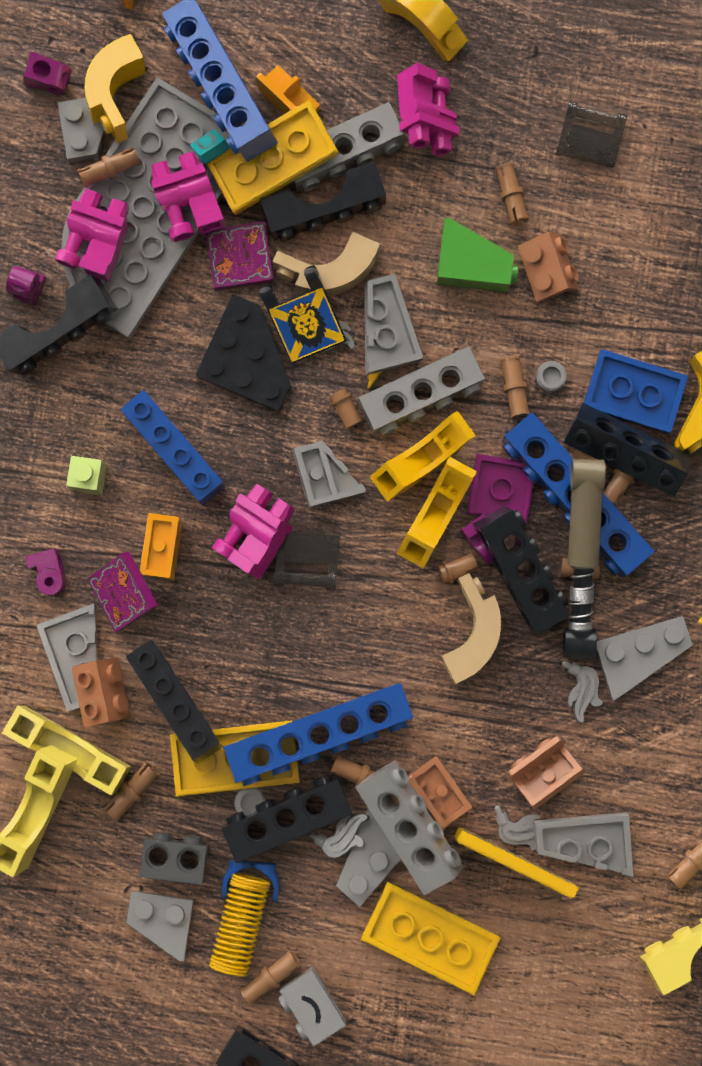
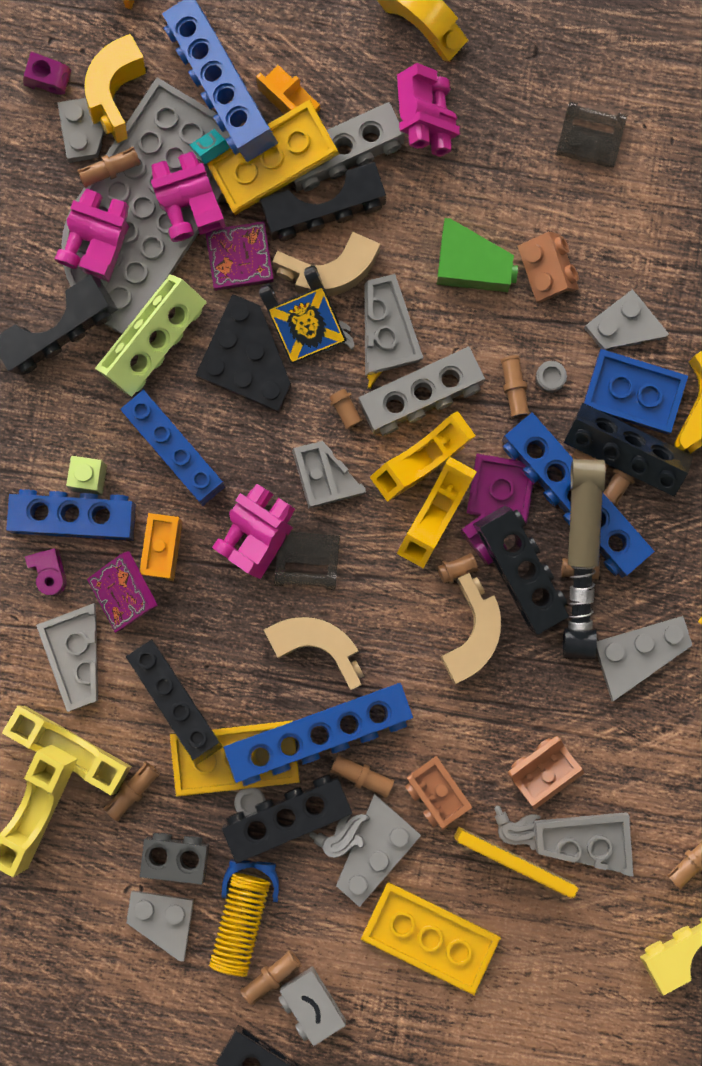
(23, 506): none -> blue brick
(25, 285): magenta leg -> none
(101, 692): nougat bracket -> none
(135, 339): none -> yellowish green brick
(312, 632): none -> tan arch
(410, 844): light grey brick -> none
(512, 194): medium nougat pin -> none
(585, 691): light grey piece -> none
(625, 323): none -> light grey wing

